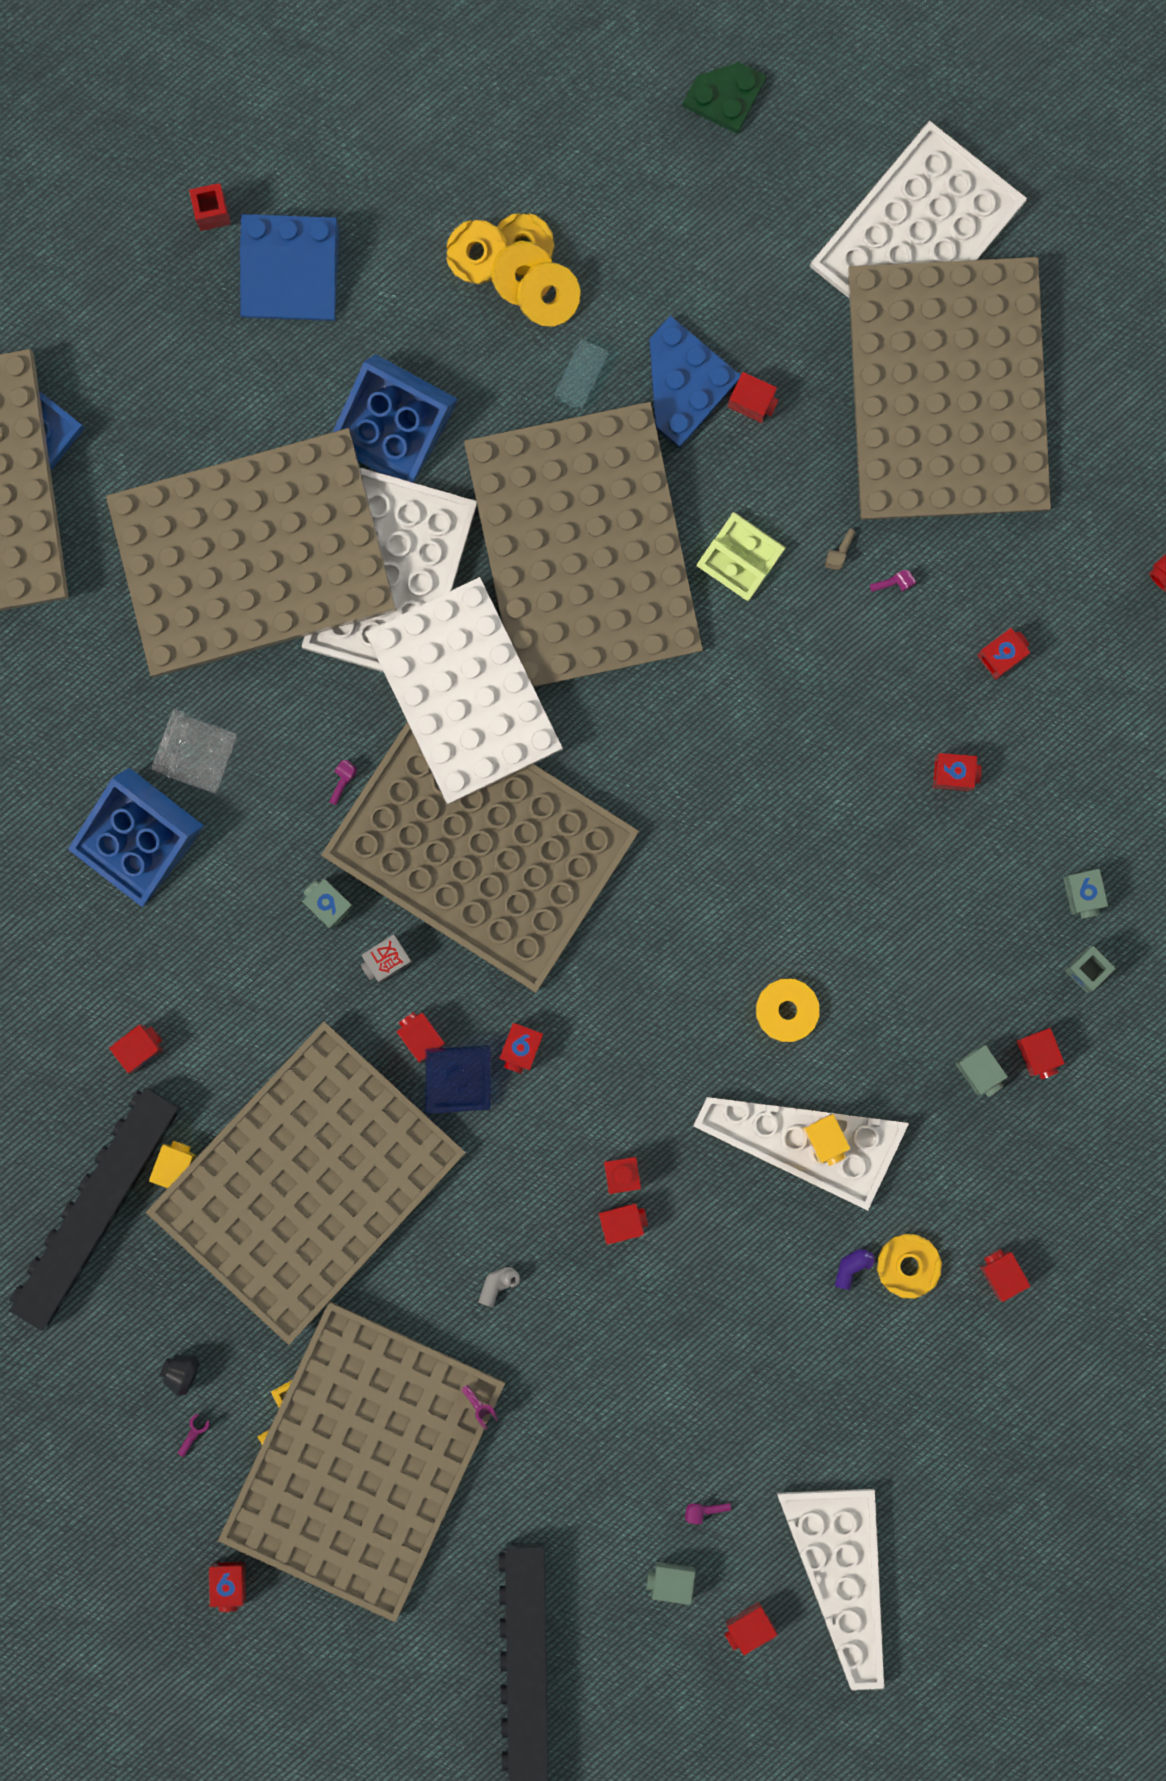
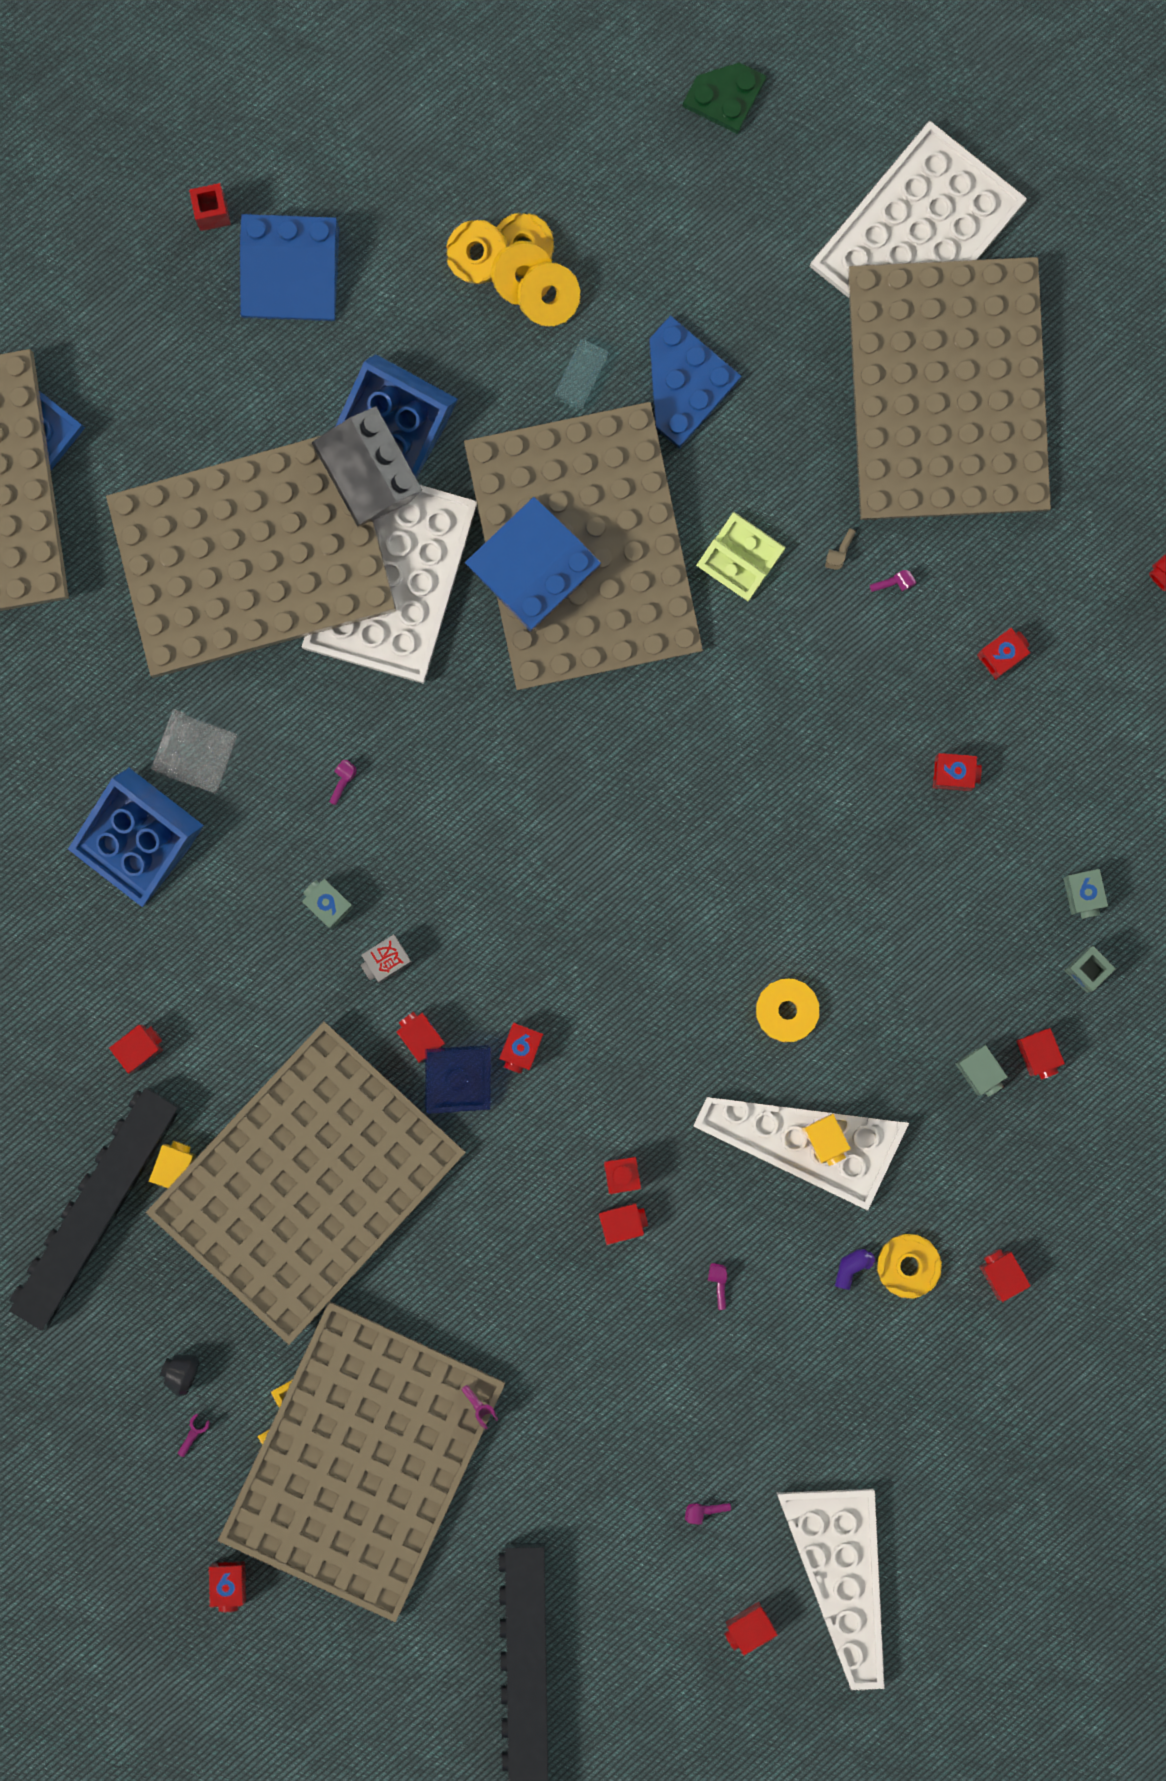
(367, 466): none -> slope
(463, 691): white plate -> none
(492, 871): dark tan plate -> none
(498, 1281): light grey arm -> none
(533, 563): none -> blue slope
(671, 1583): sand green brick -> none
(718, 1274): none -> magenta hand
(753, 398): red brick -> none

